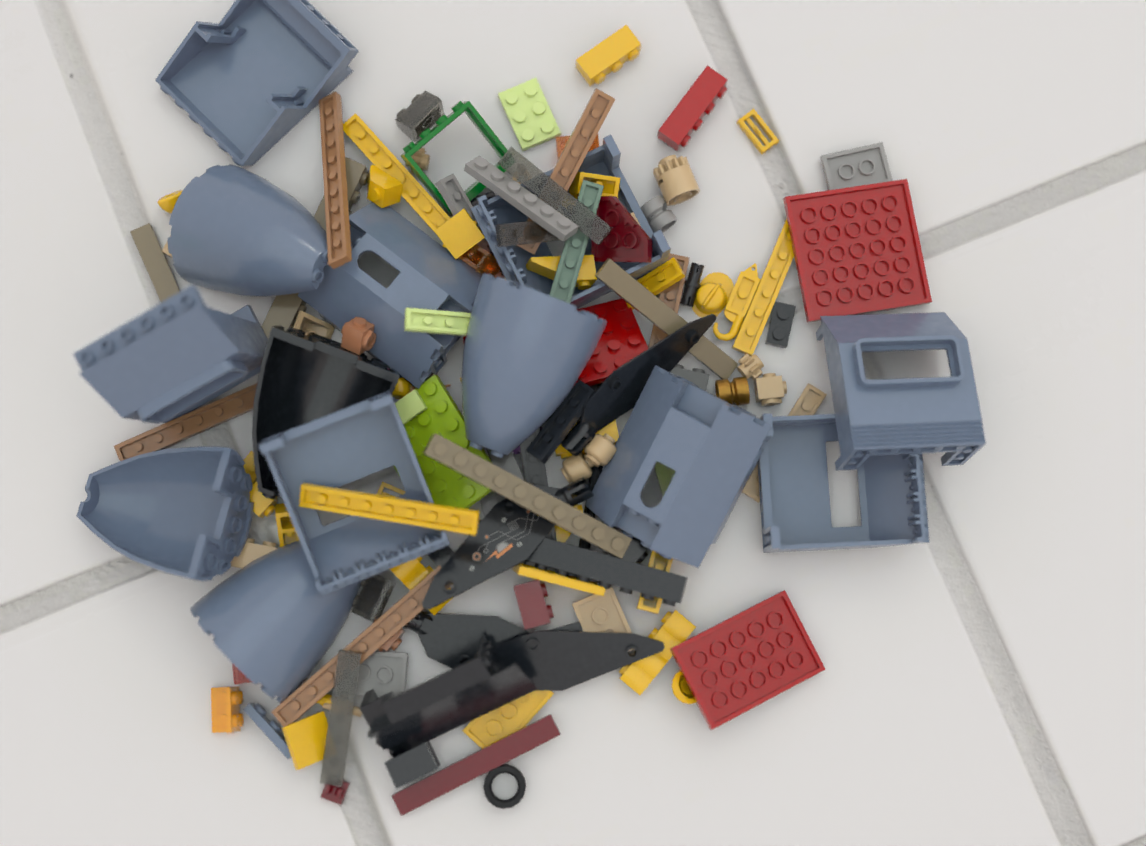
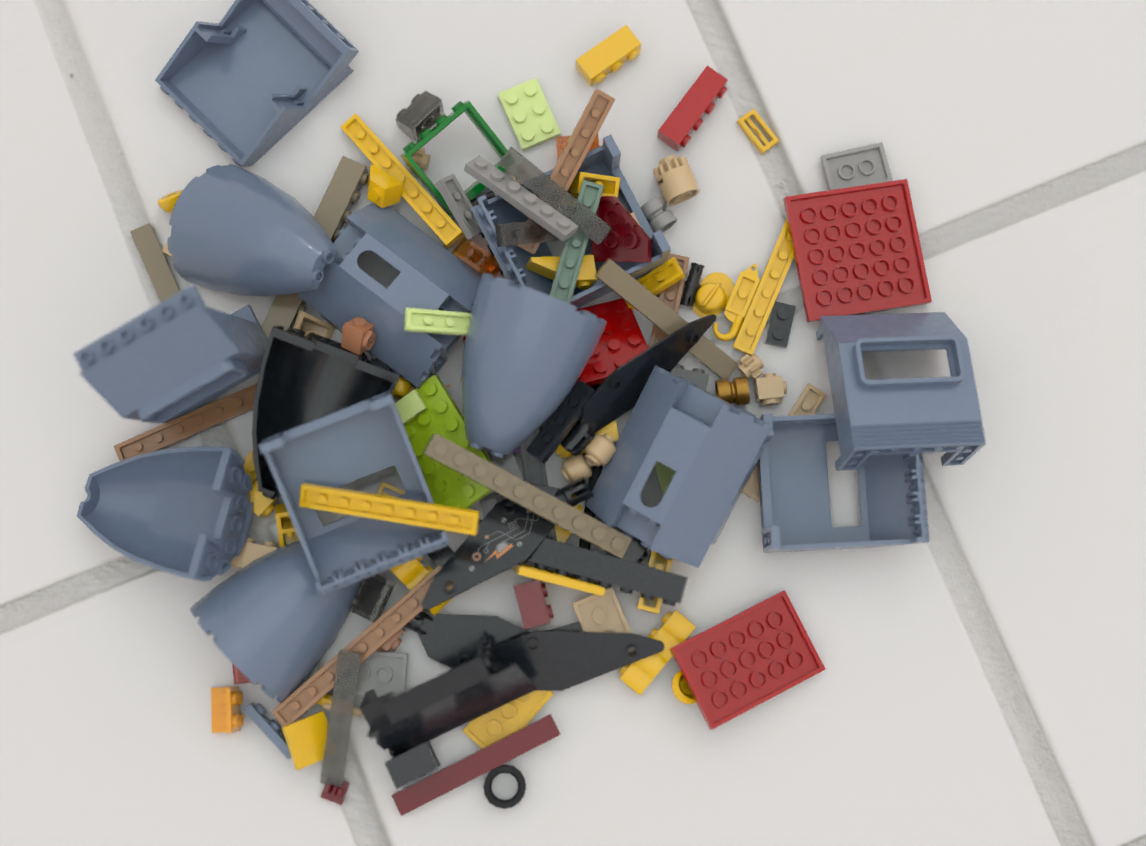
(335, 181): medium nougat plate -> none
(459, 233): yellow piece -> none

